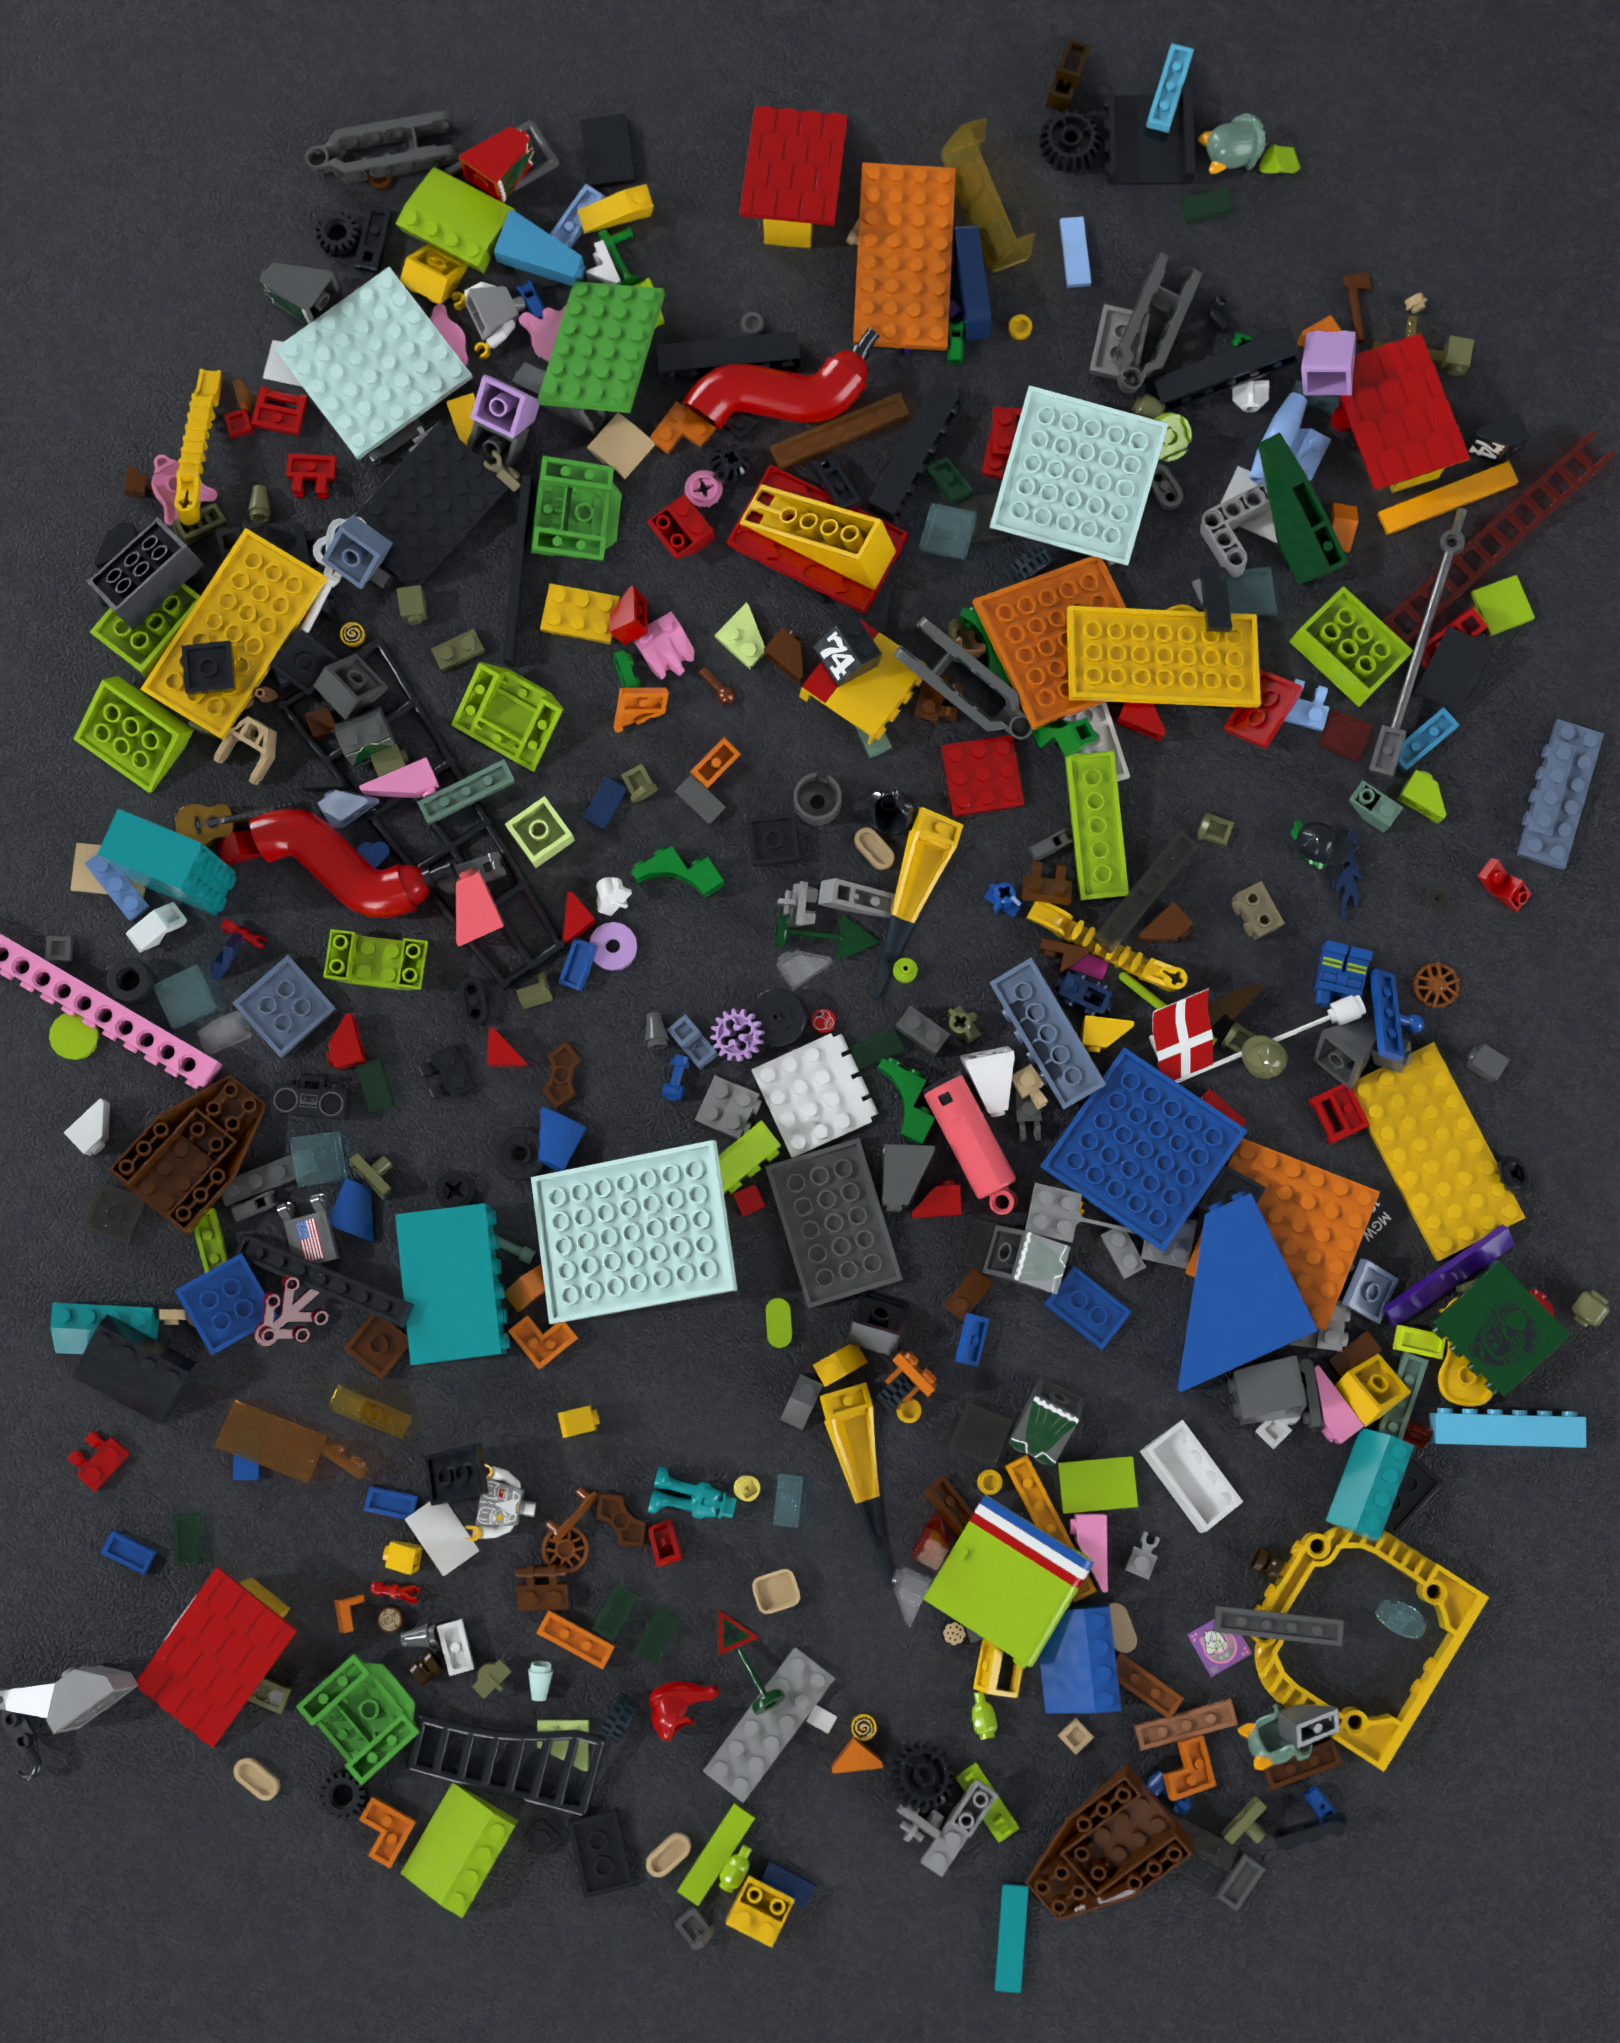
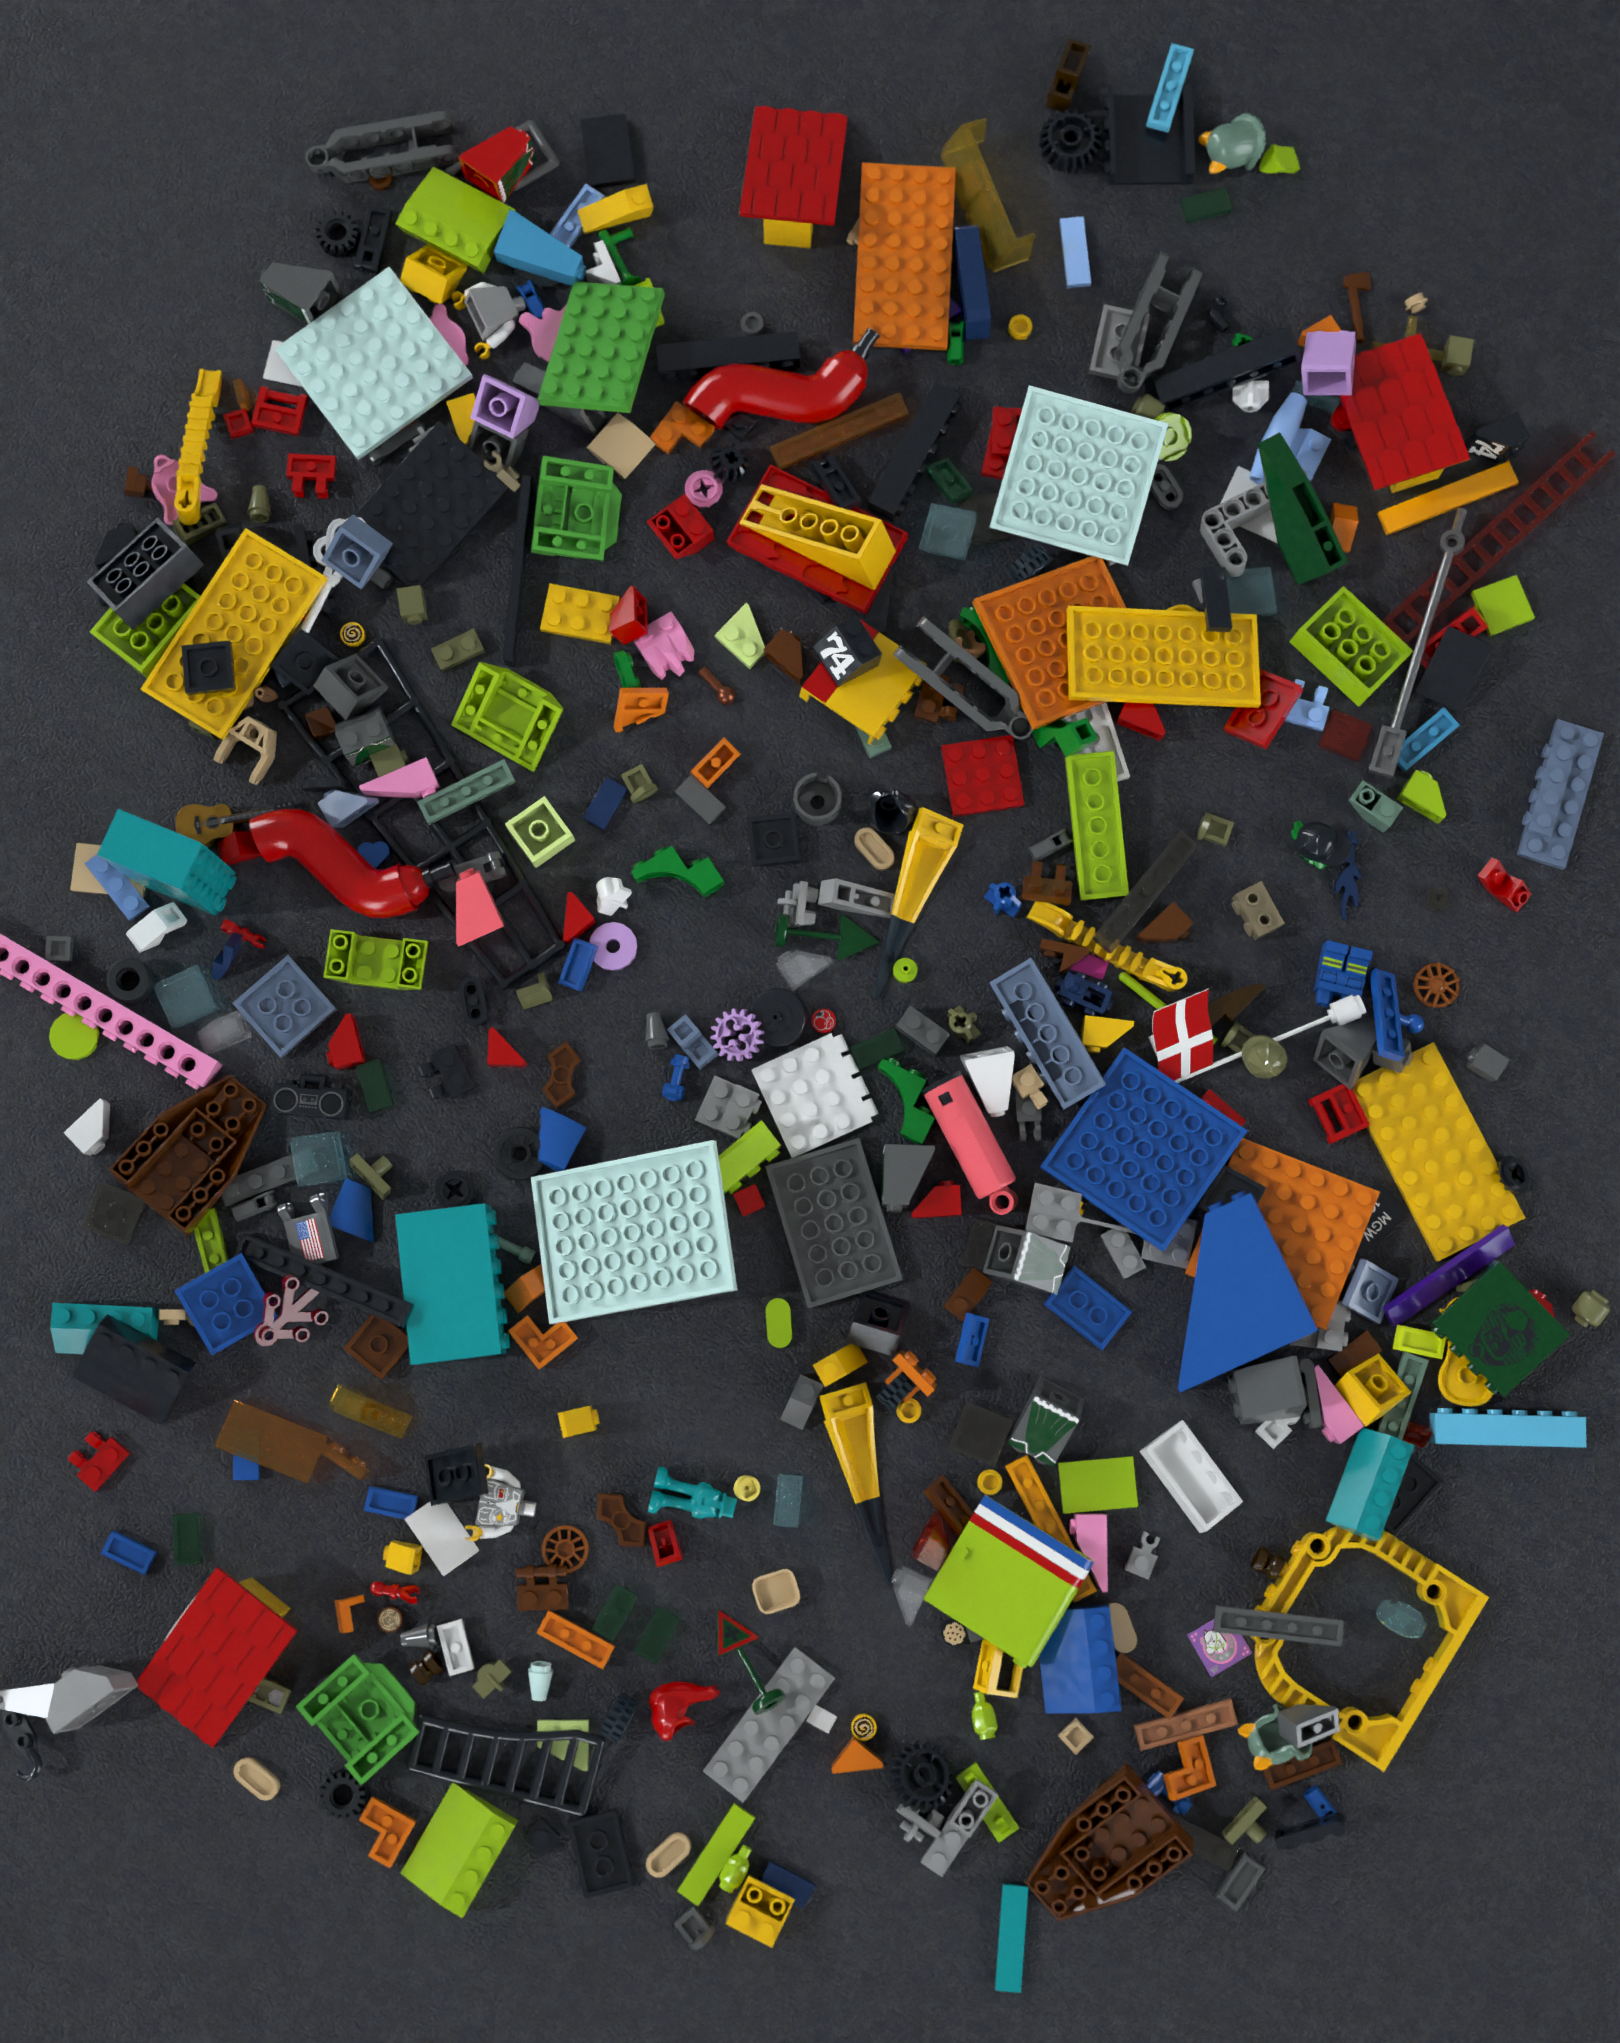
(132, 733): lime slope -> none
(560, 1531): dark orange piece -> none

